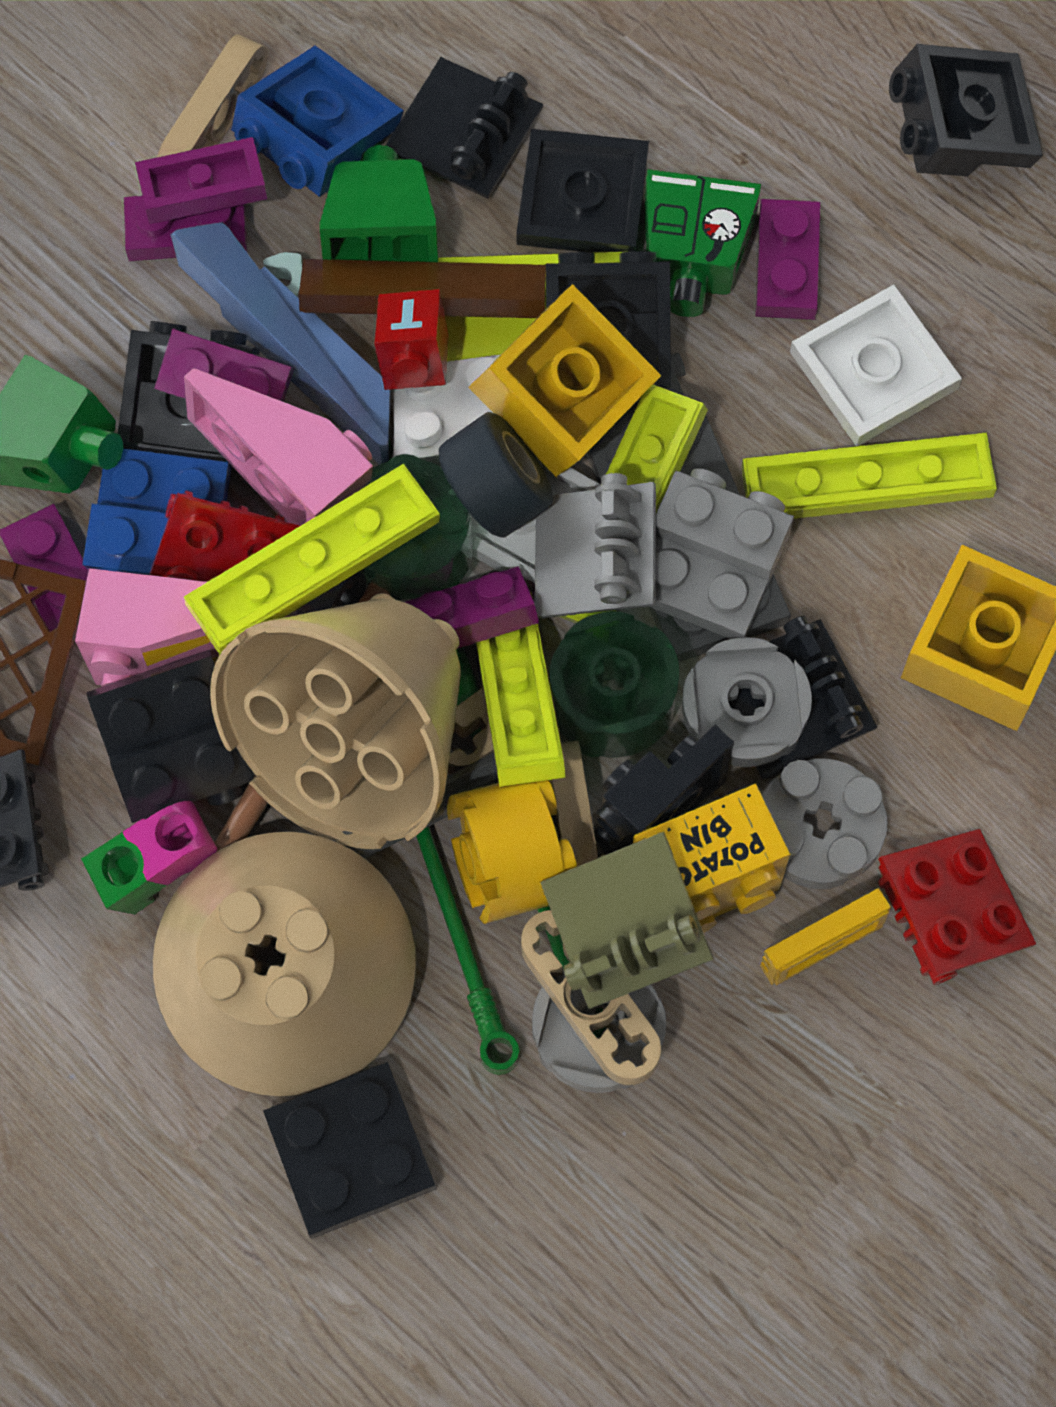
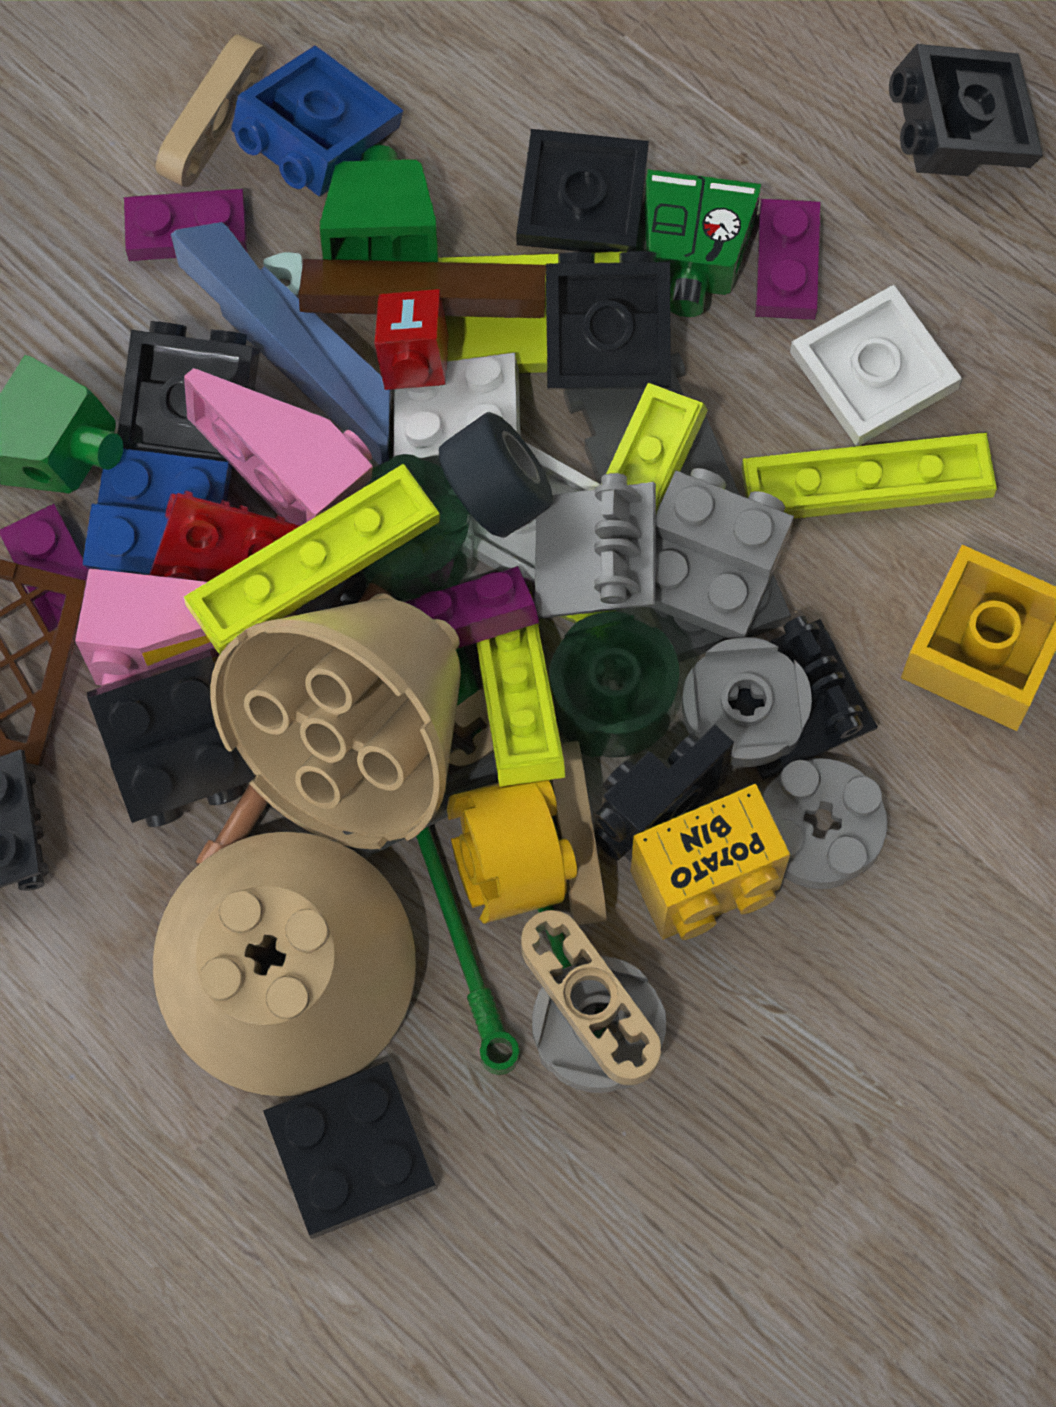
(149, 857): leg -> none
(201, 180): magenta plate -> none
(227, 363): magenta plate -> none
(466, 125): black hinge -> none
(565, 381): yellow brick -> none
(626, 921): olive hinge -> none
(825, 937): yellow tile -> none
(953, 904): red hinge -> none

